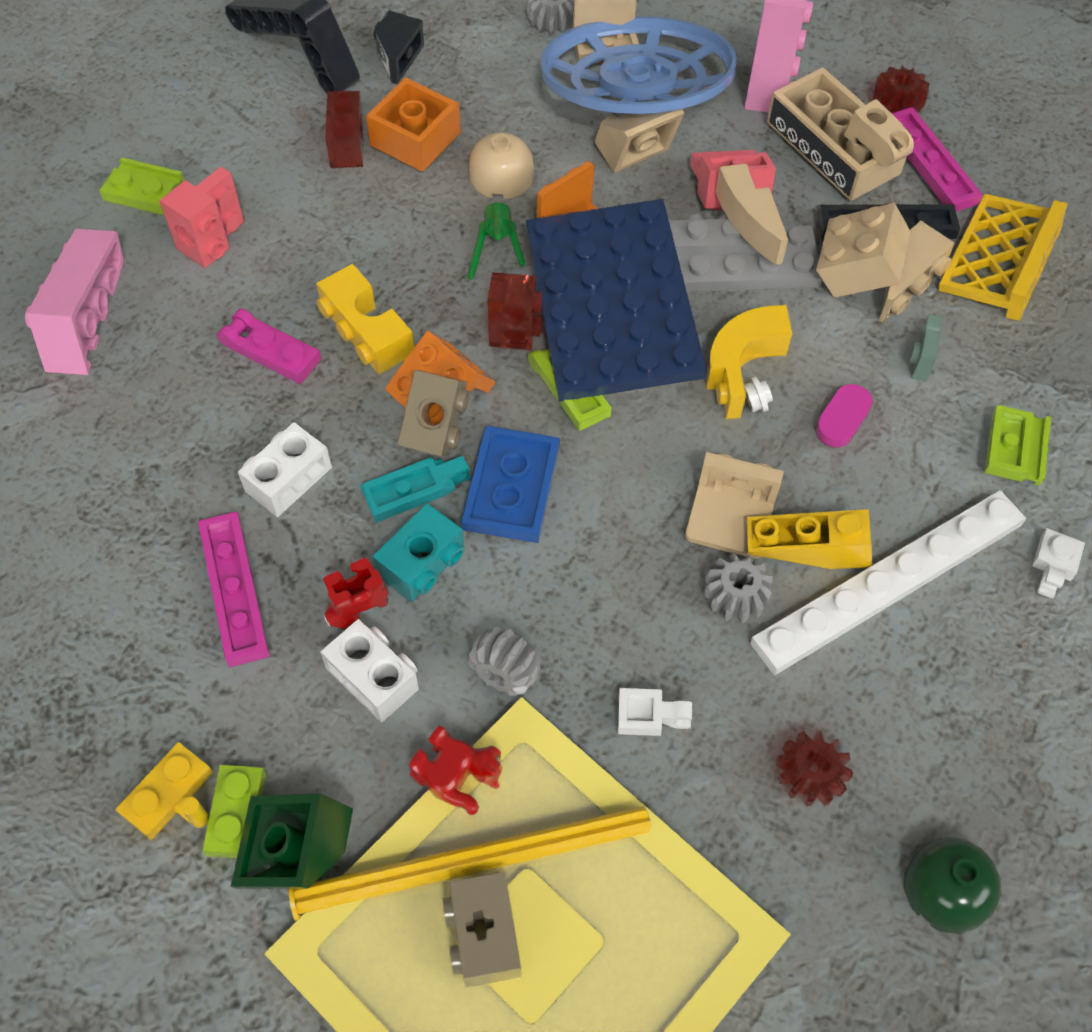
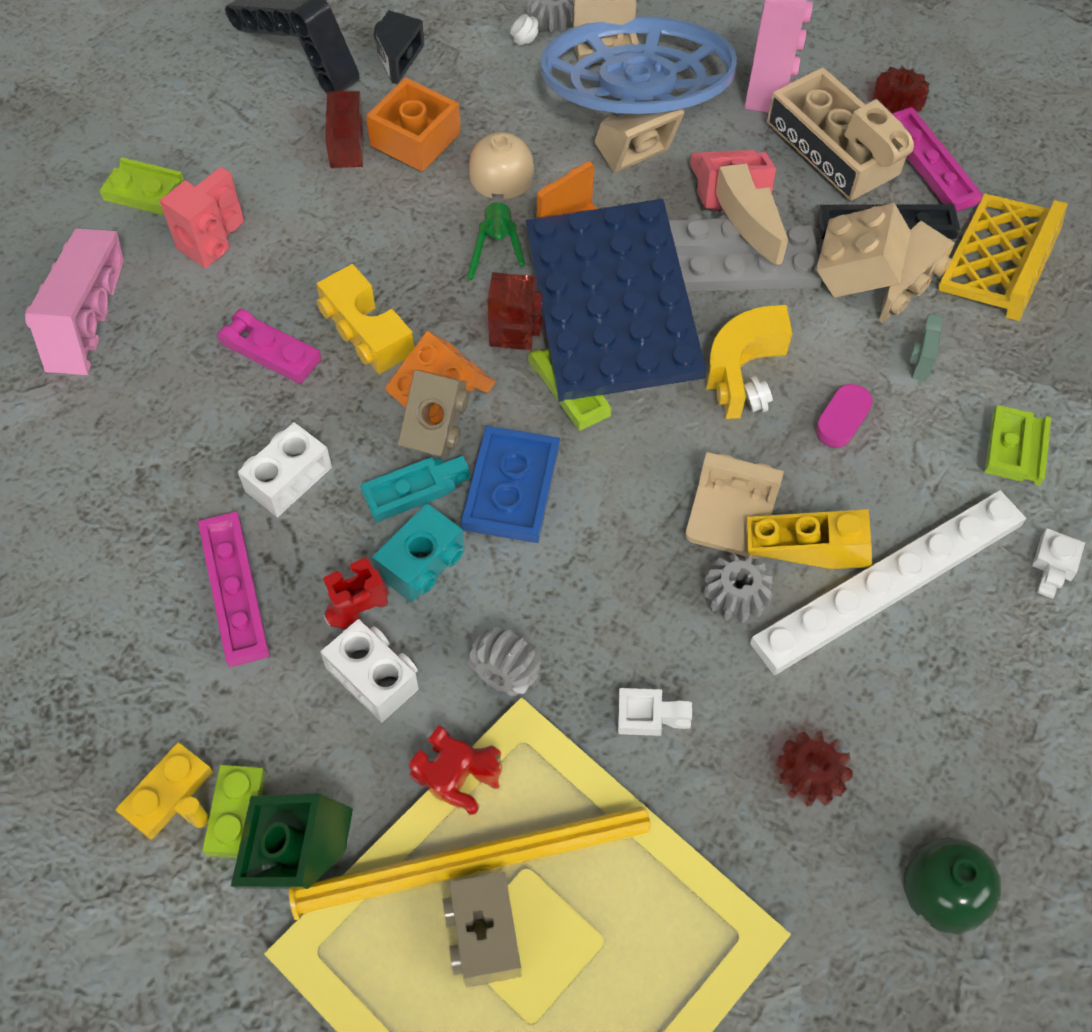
(524, 29): none -> white plate

